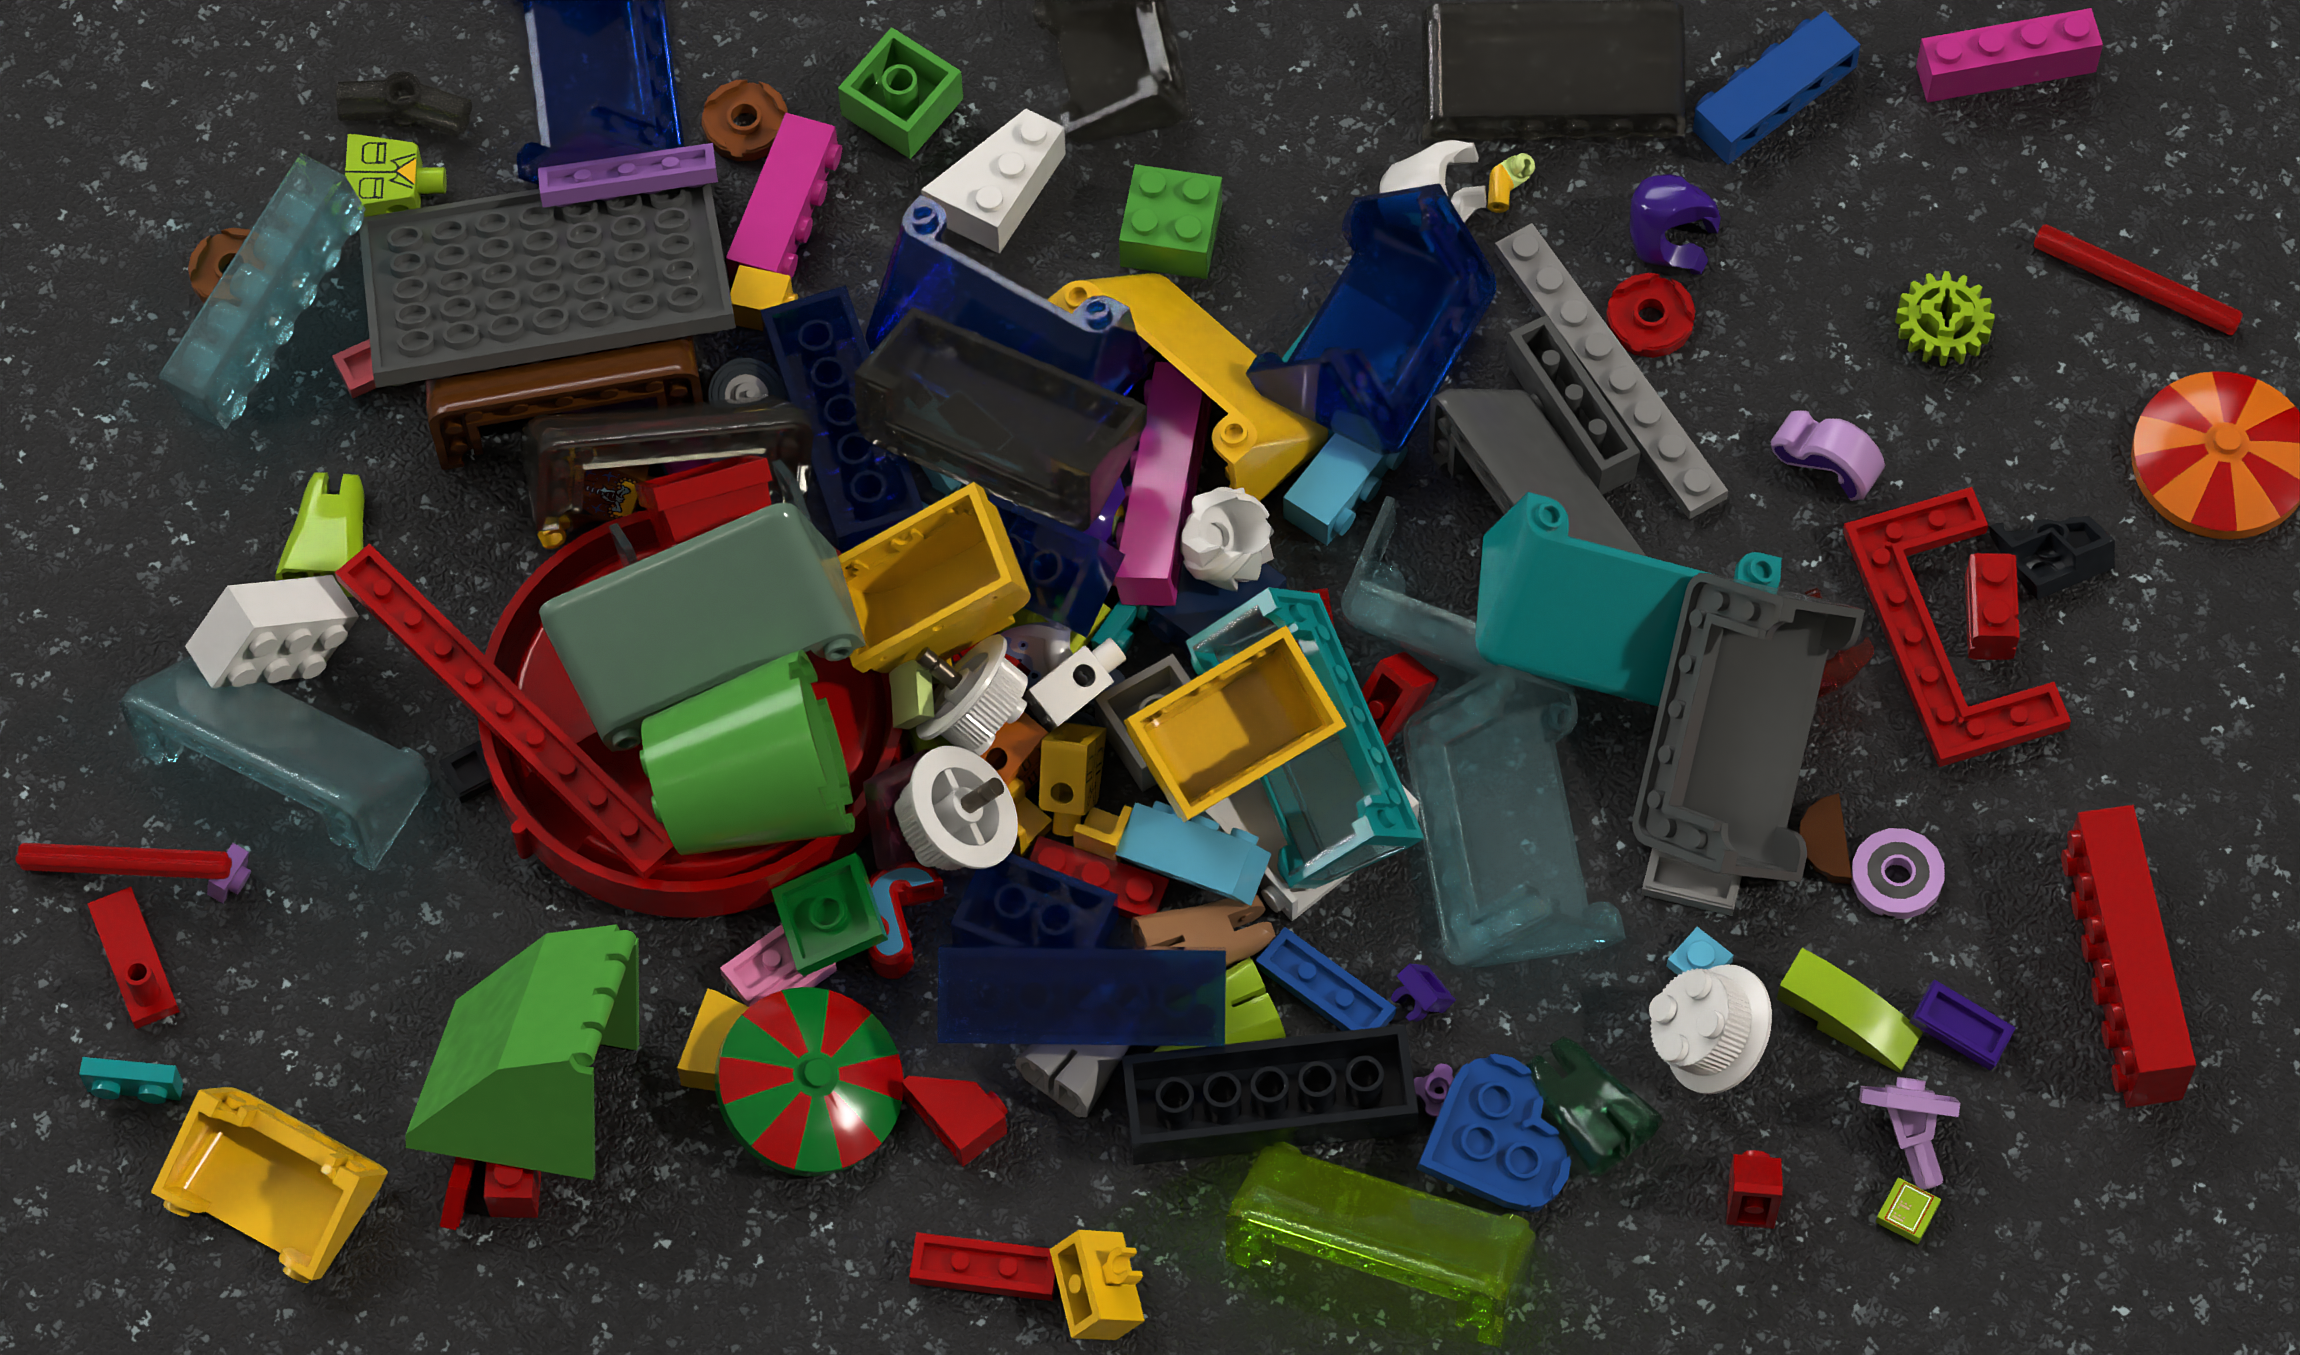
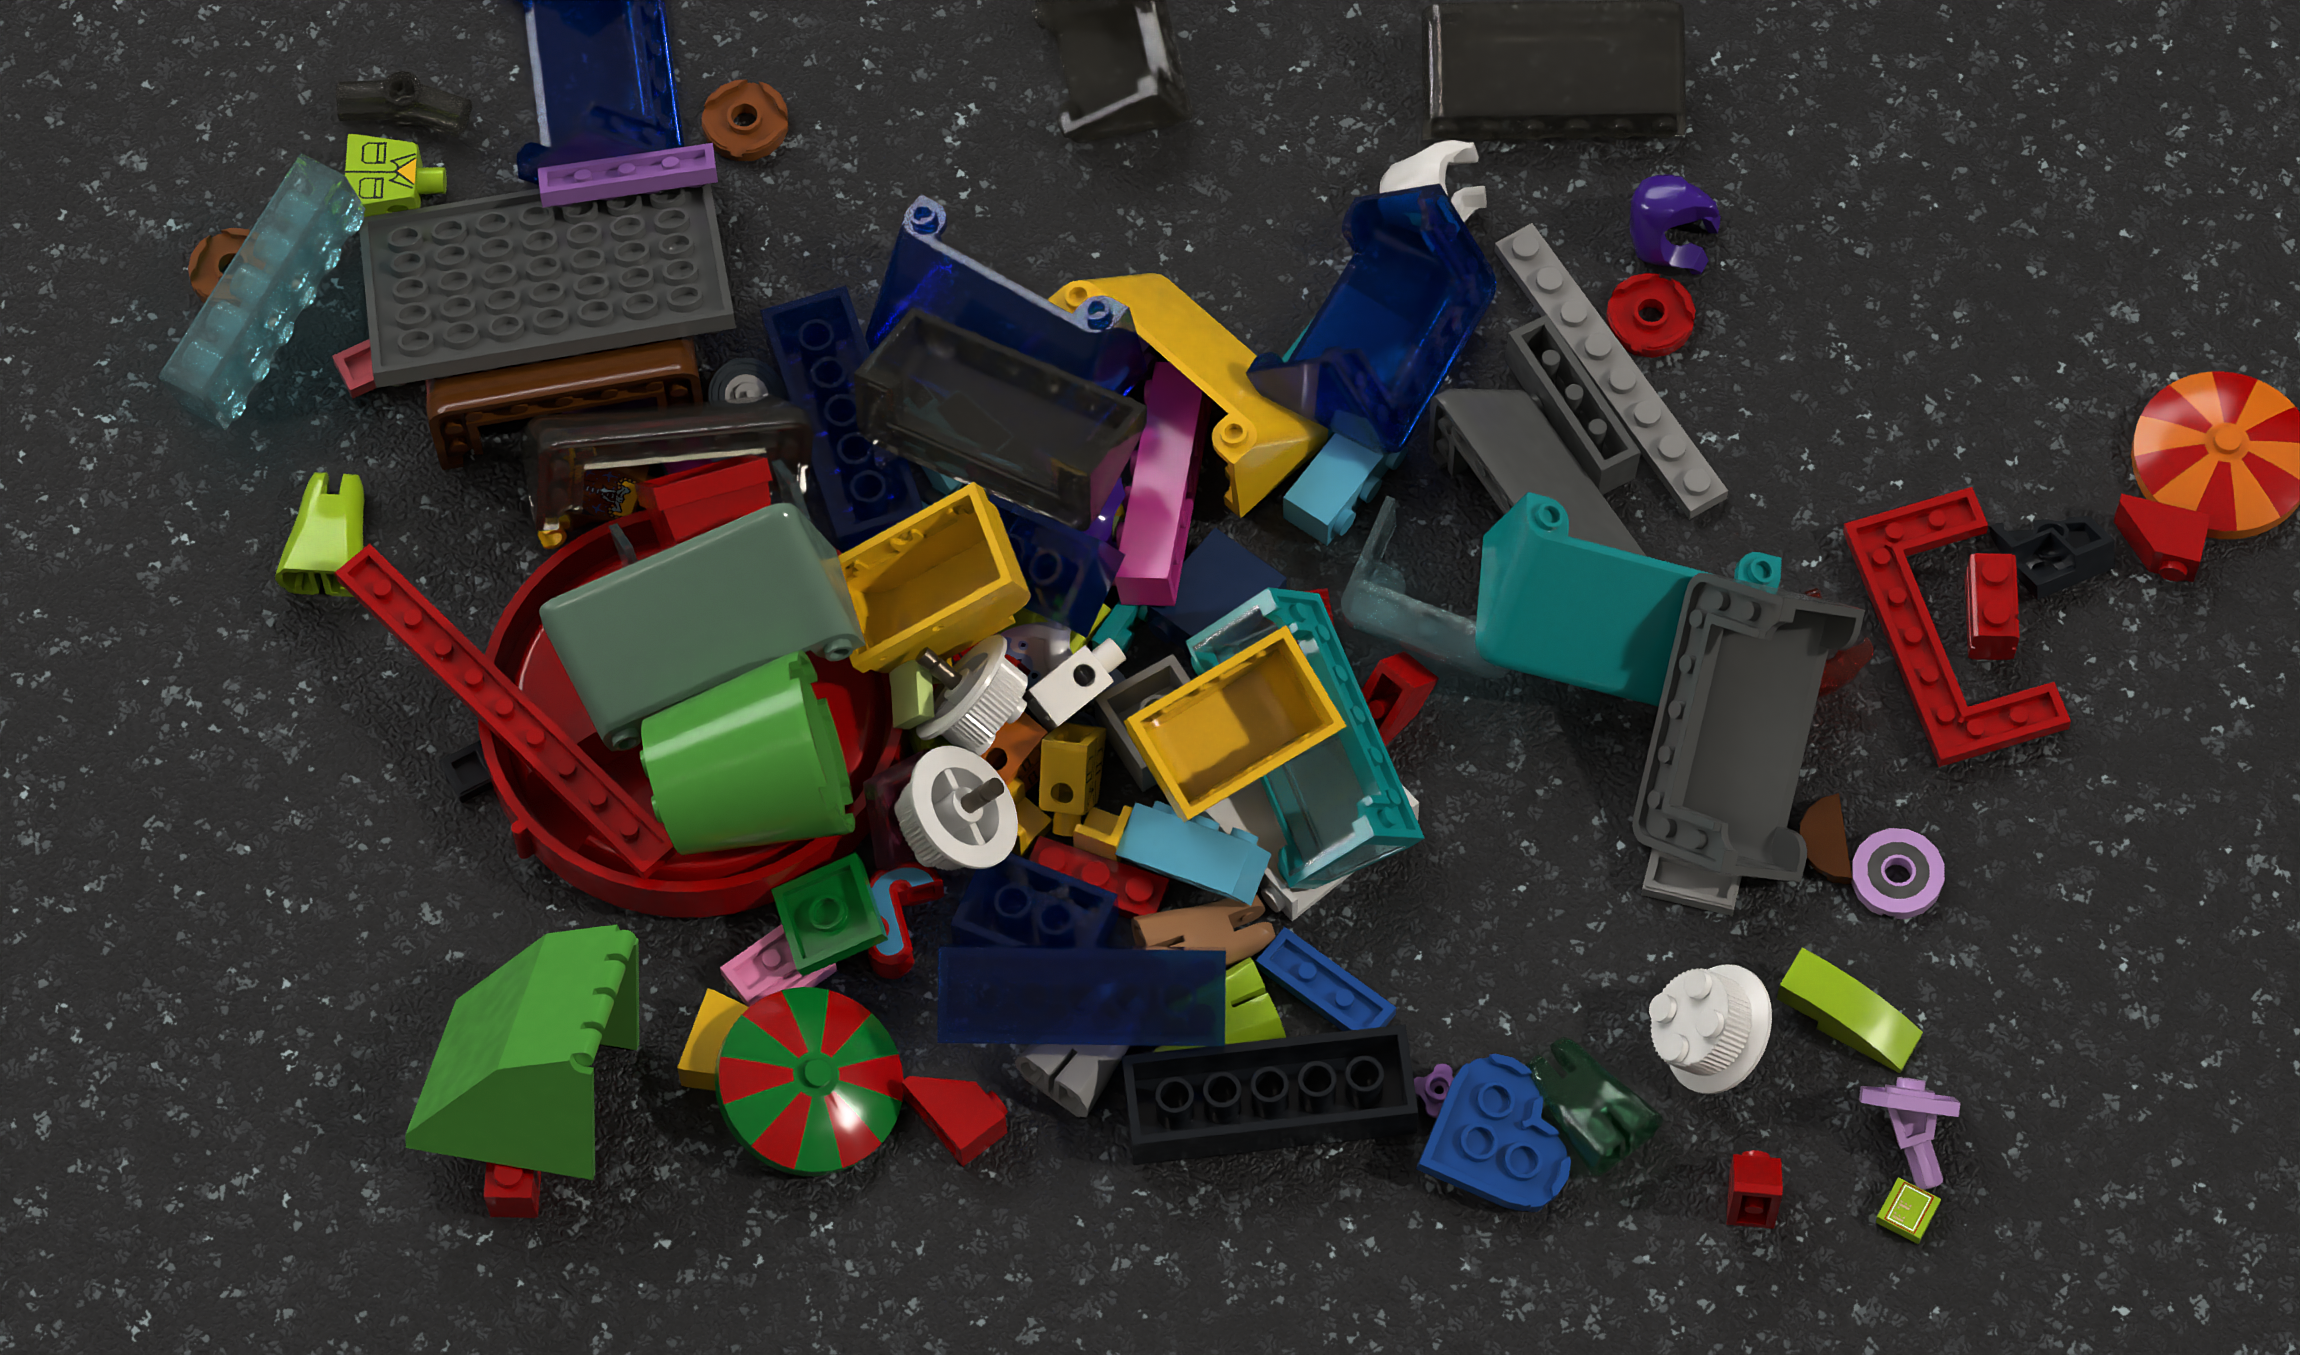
(124, 860): red axle -> none
(133, 957): red piece -> none
(145, 1080): teal plate -> none
(239, 874): medium lavender plate -> none
(268, 1178): yellow windscreen -> none
(272, 631): white brick -> none
(285, 744): clear light blue windscreen -> none
(457, 1193): red tile -> none
(758, 290): yellow brick -> none
(785, 197): dark pink brick -> none
(900, 93): bright green brick -> none
(982, 1266): red plate -> none
(999, 179): white wedge -> none
(1097, 1284): yellow brick -> none
(1170, 221): bright green brick -> none
(1226, 538): white hair -> none
(1382, 1232): clear neon green windscreen -> none
(1425, 989): dark purple tile -> none
(1502, 822): clear light blue windscreen -> none
(1507, 177): arm -> none
(1698, 952): medium azure plate -> none
(1775, 86): blue brick -> none
(1832, 447): lavender animal -> none
(1962, 1025): dark purple tile -> none
(1965, 313): lime gear -> none
(2009, 55): dark pink brick -> none
(2128, 957): red brick -> none
(2138, 279): red axle -> none
(2163, 536): none -> red slope

